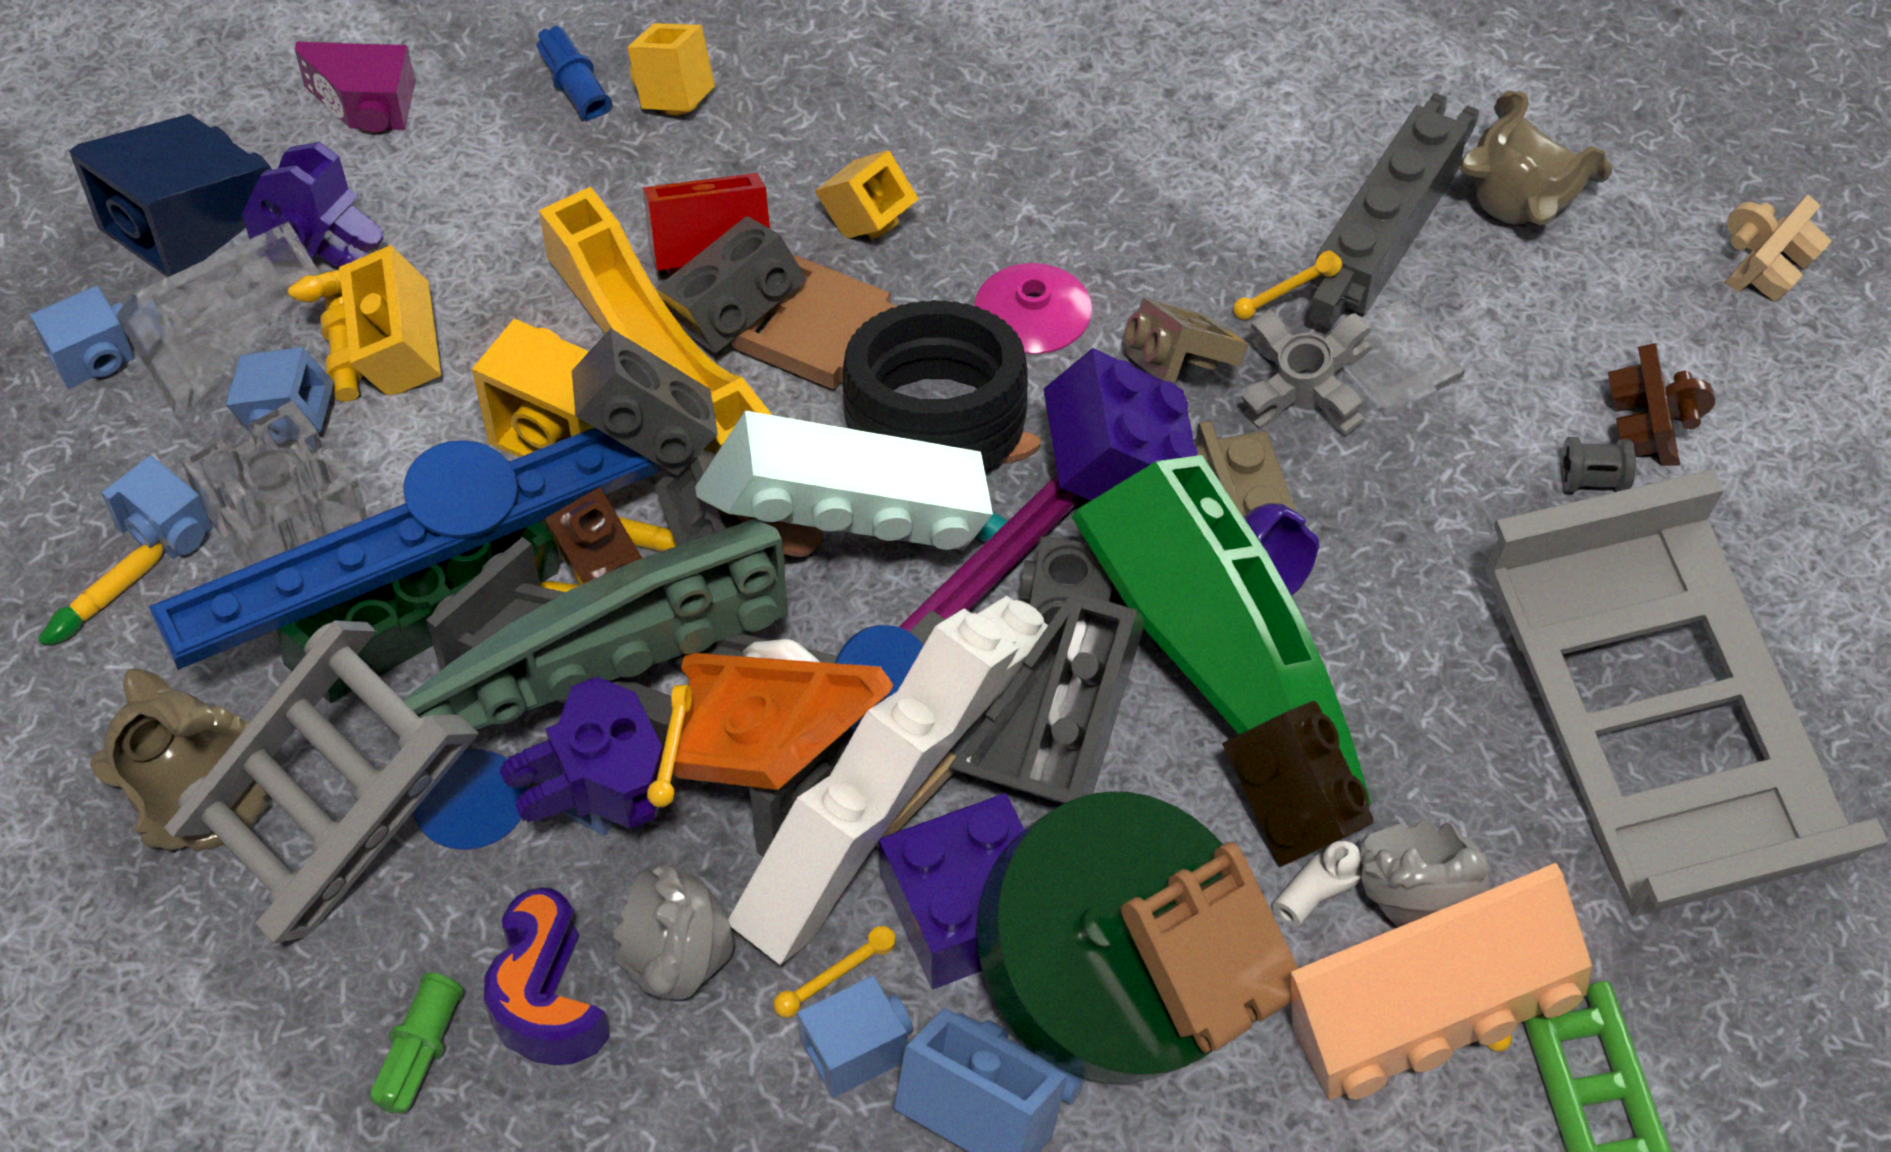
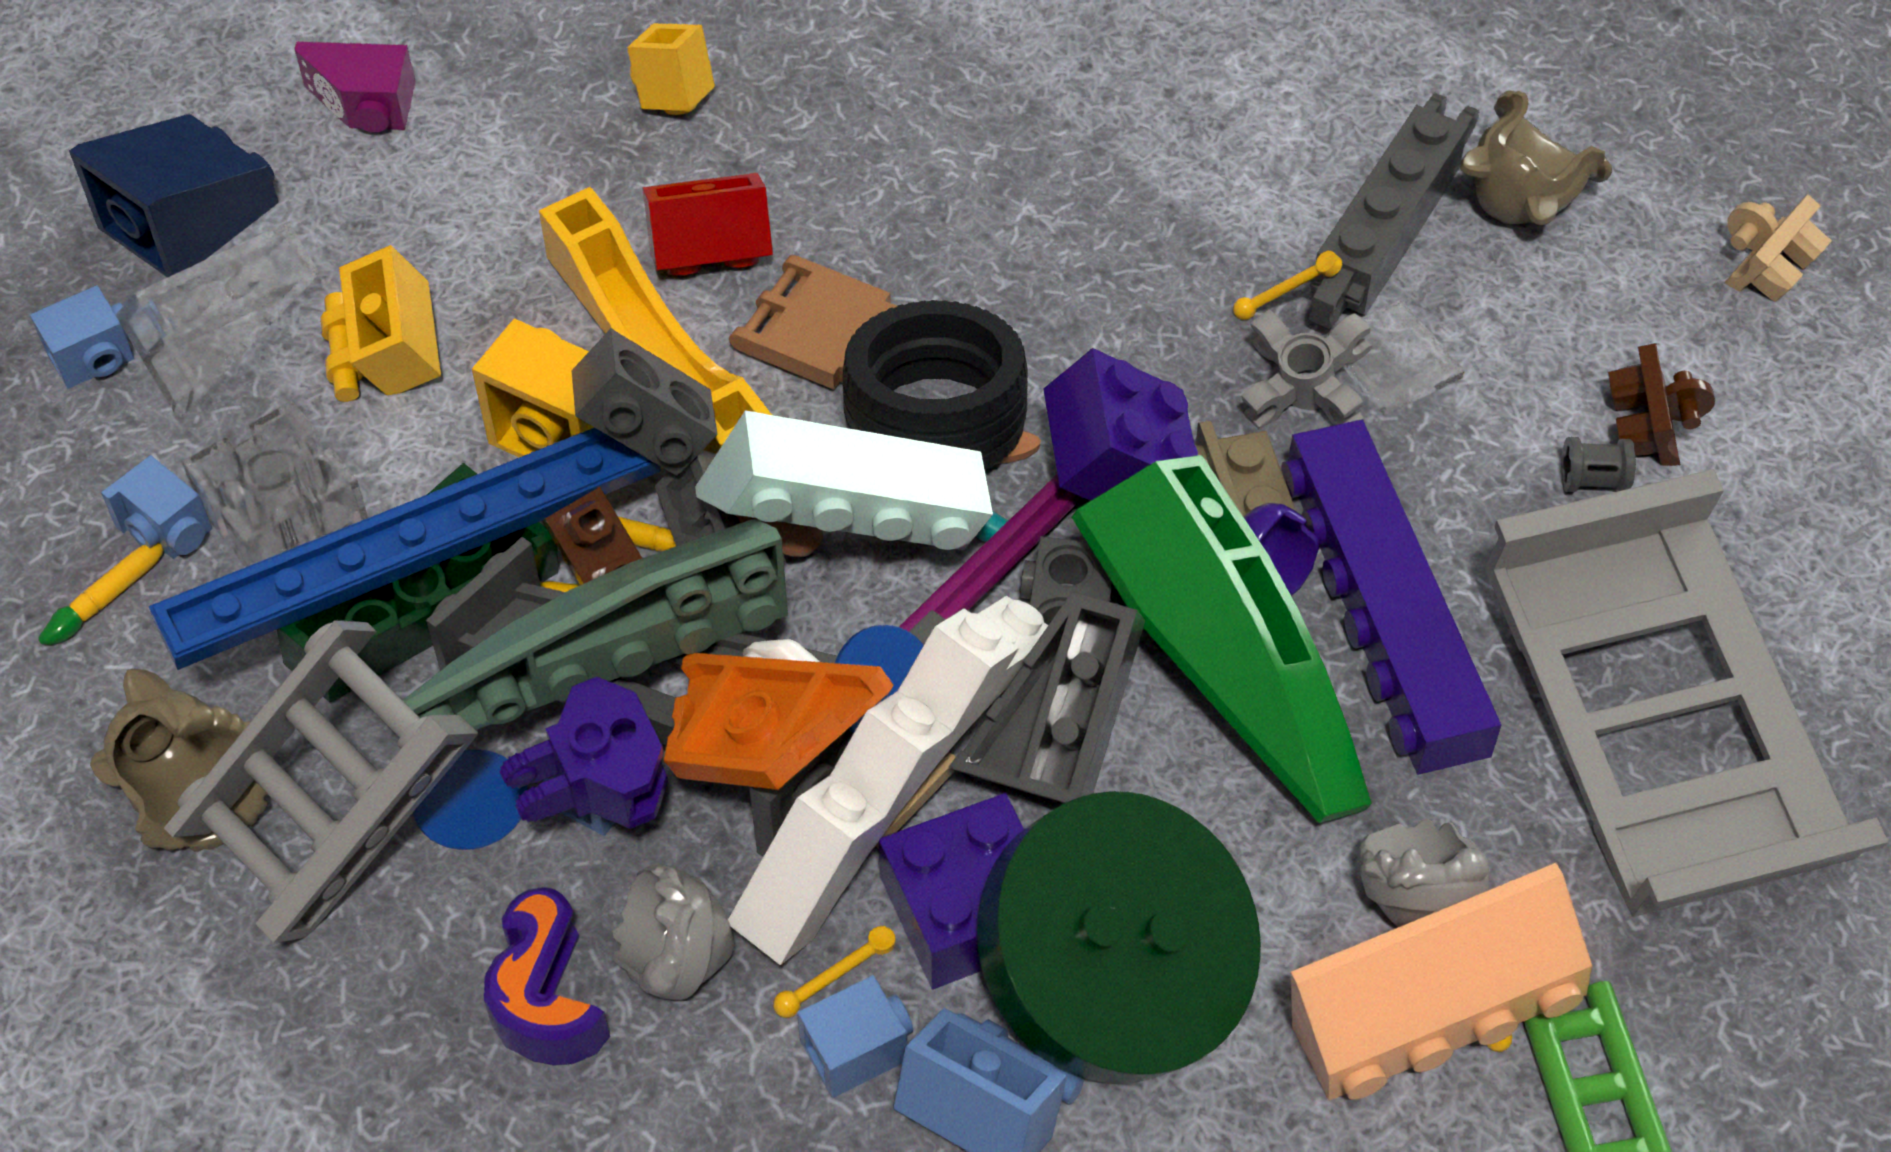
(275, 378): medium blue brick -> none
(311, 287): yellow piece -> none
(316, 201): dark purple hinge -> none
(416, 1043): bright green axle -> none
(460, 489): blue piece -> none
(573, 73): blue axle -> none
(661, 792): yellow hinge -> none
(731, 283): dark grey brick -> none
(867, 196): yellow brick -> none
(1043, 321): dark pink dish -> none
(1166, 335): dark tan bracket -> none
(1214, 950): medium nougat plate -> none
(1299, 782): dark brown bracket -> none
(1320, 879): white arm -> none
(1390, 599): none -> dark purple brick

